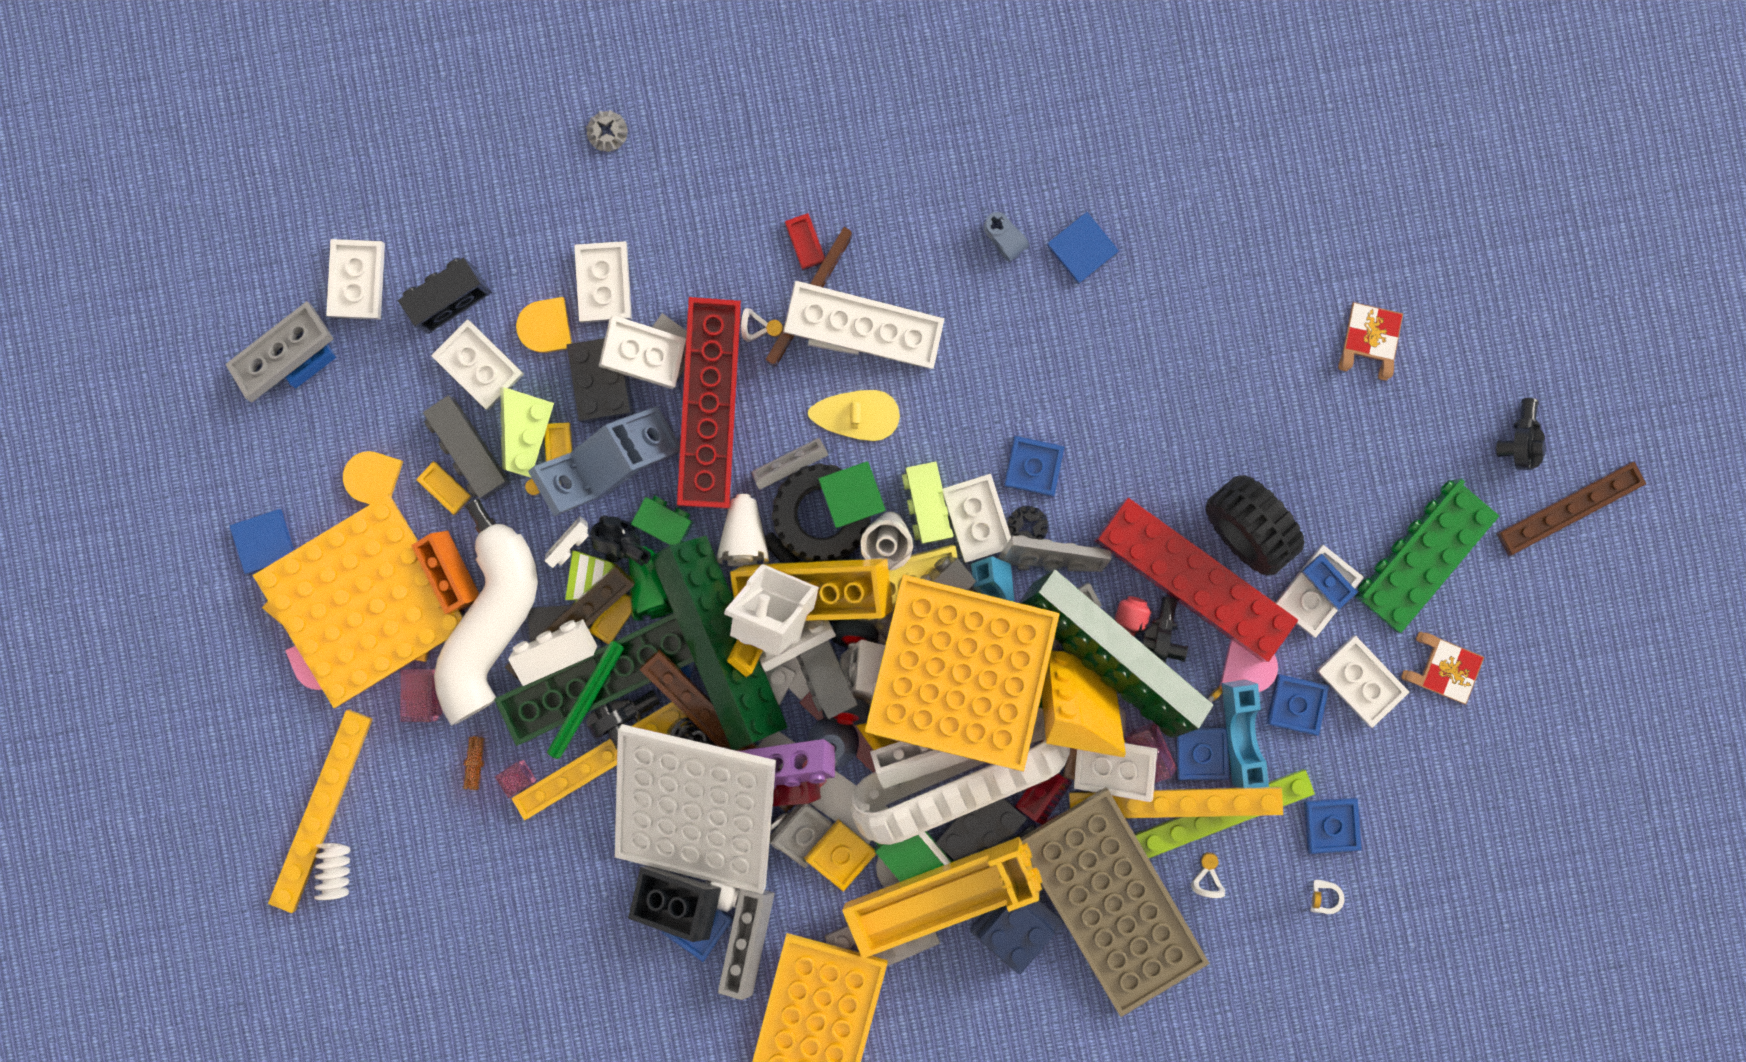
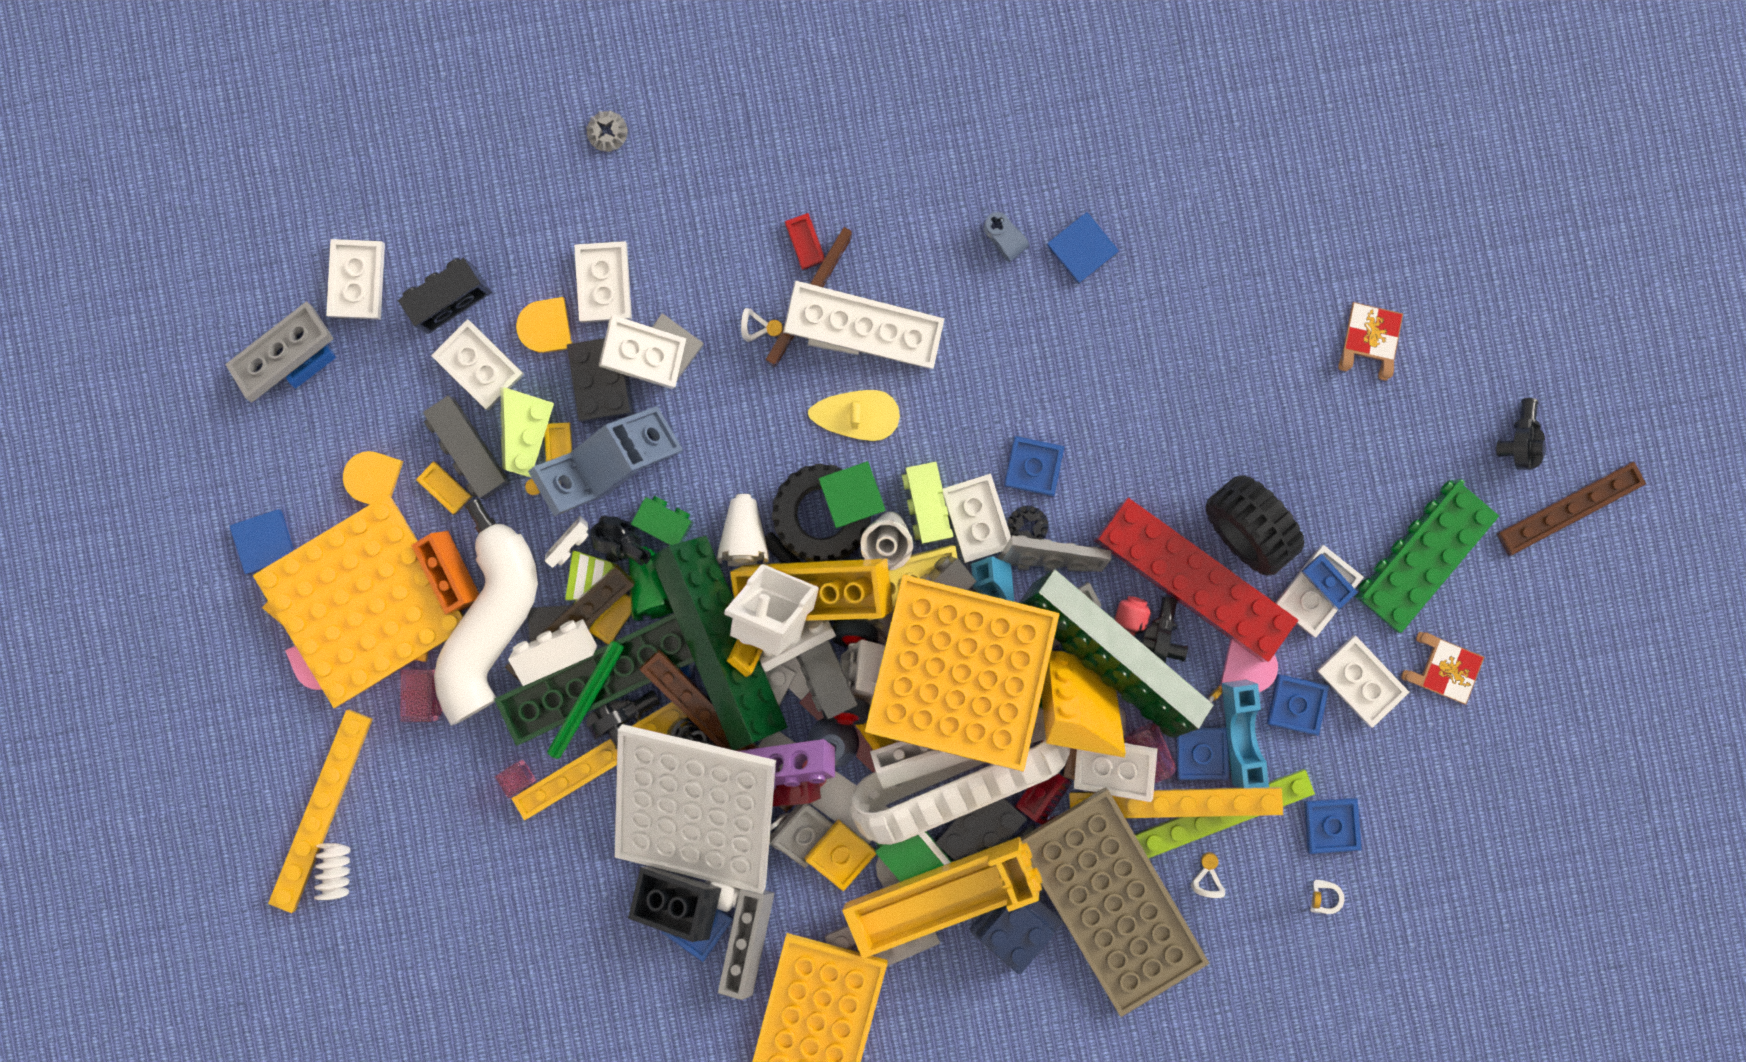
(473, 762): clear orange pin -> none
(708, 403): red brick -> none
(789, 463): light grey tile -> none

